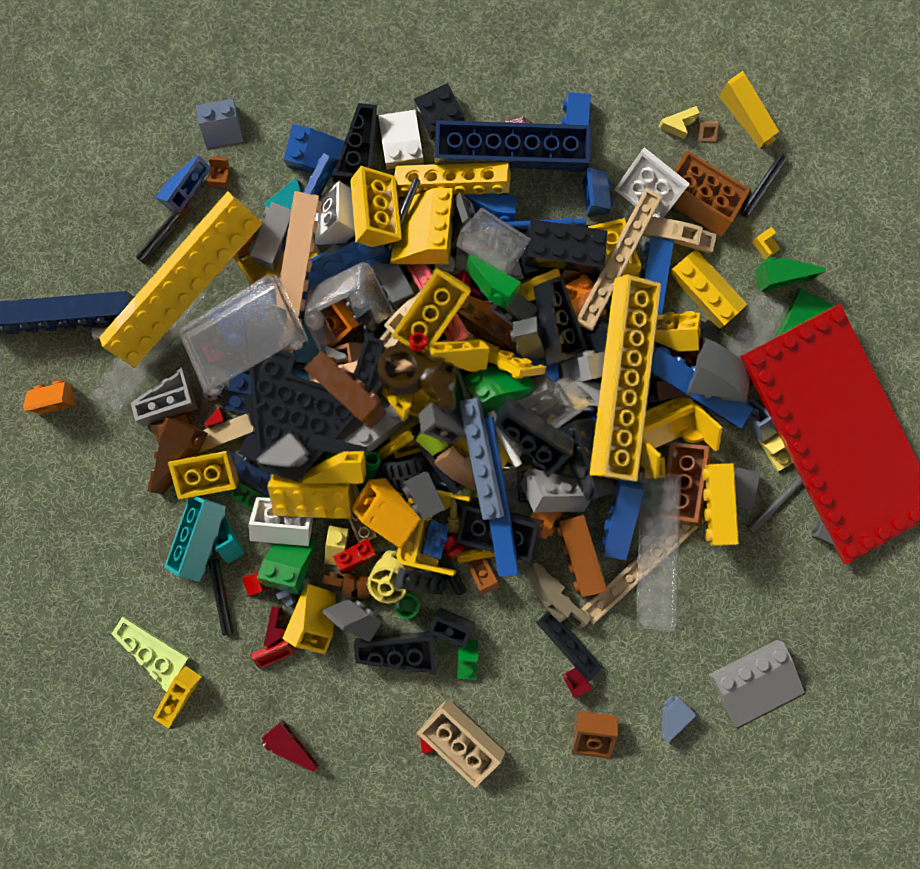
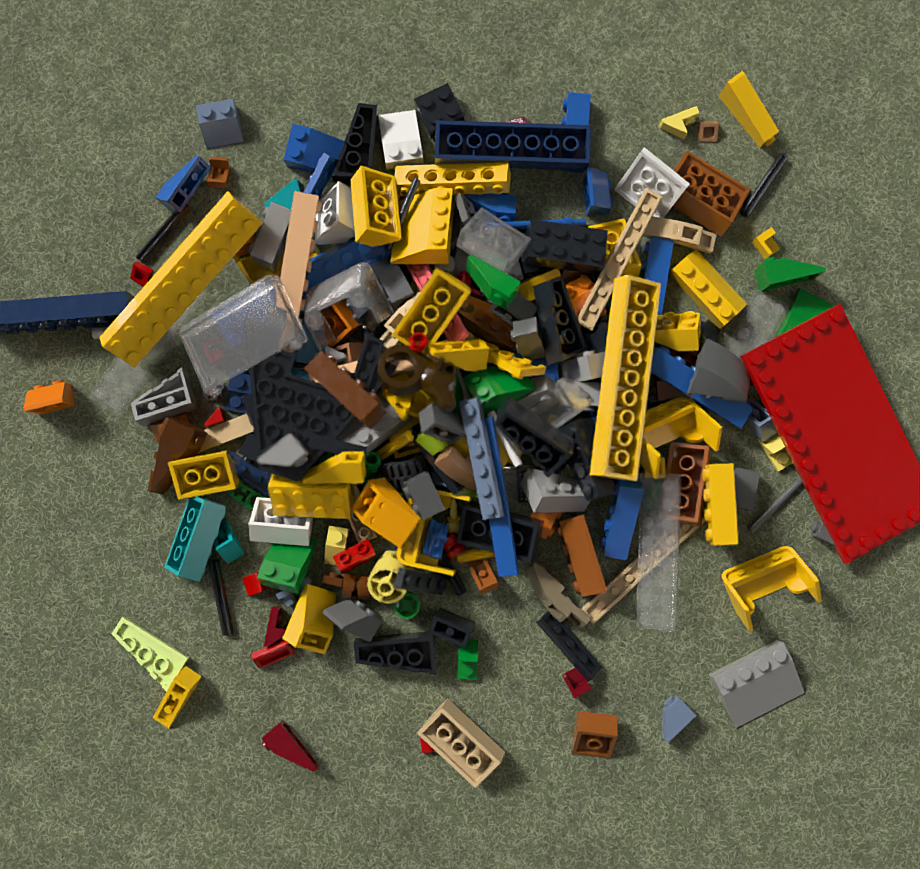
(141, 273): none -> red plate
(766, 575): none -> yellow windscreen

